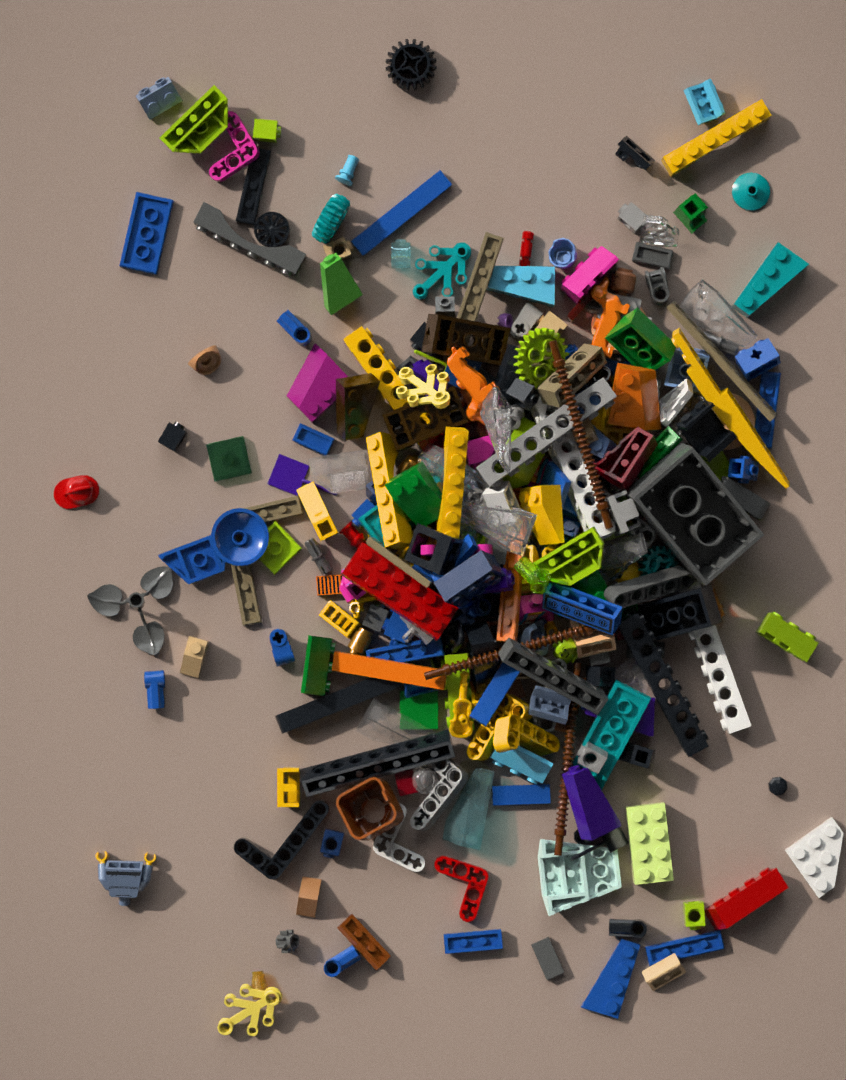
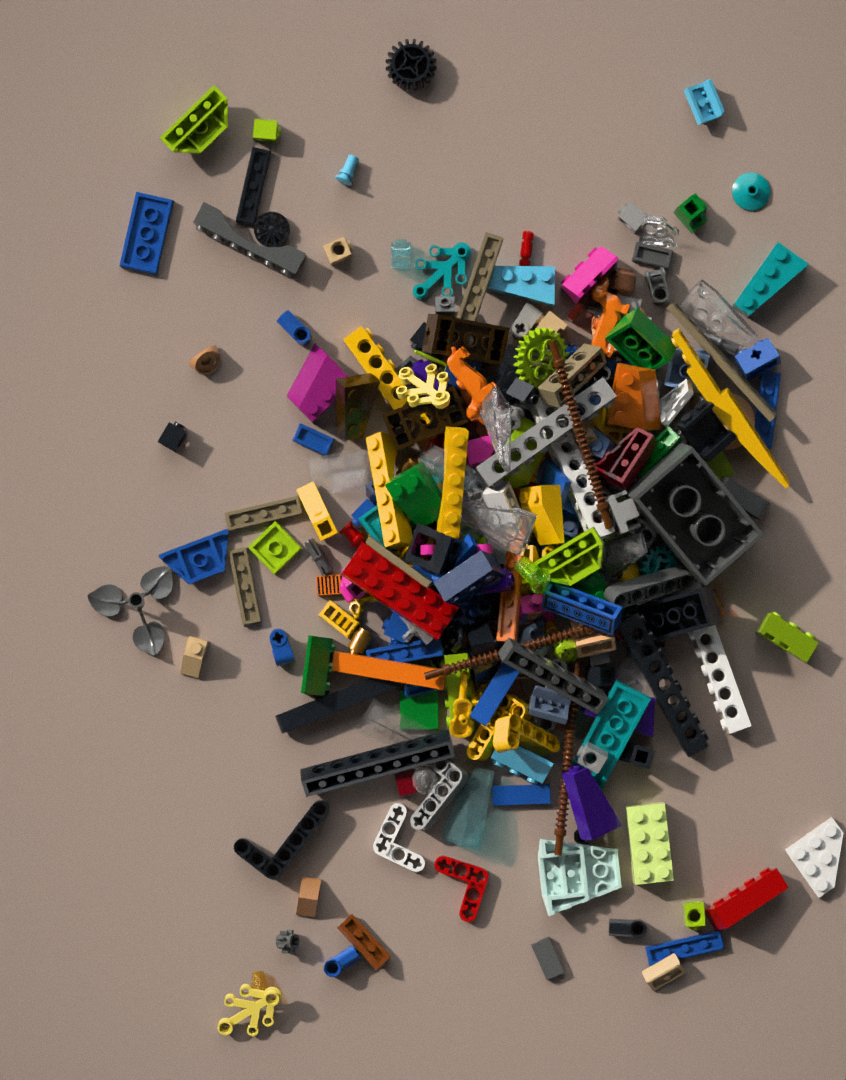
(76, 492): red piece -> none
(124, 878): sand blue torso -> none
(155, 687): blue piece -> none
(158, 97): sand blue bracket -> none
(229, 458): clear green plate -> none
(242, 147): dark pink beam -> none
(253, 533): blue dish -> none
(288, 787): yellow window -> none
(290, 475): dark purple piece -> none
(330, 218): teal gear -> none
(332, 834): dark blue brick -> none
(337, 284): bright green slope -> none
(374, 788): dark orange piece -> none
(376, 616): dark grey brick -> none
(401, 213): blue tile -> none
(473, 941): blue plate -> none
(505, 320): medium lavender hinge -> none
(562, 253): medium blue hair -> none
(611, 986): blue wing -> none
(613, 841): black piece -> none
(629, 148): black hinge -> none
(716, 137): yellow arch -> none
(743, 469): blue brick -> none
(777, 786): black tile -> none

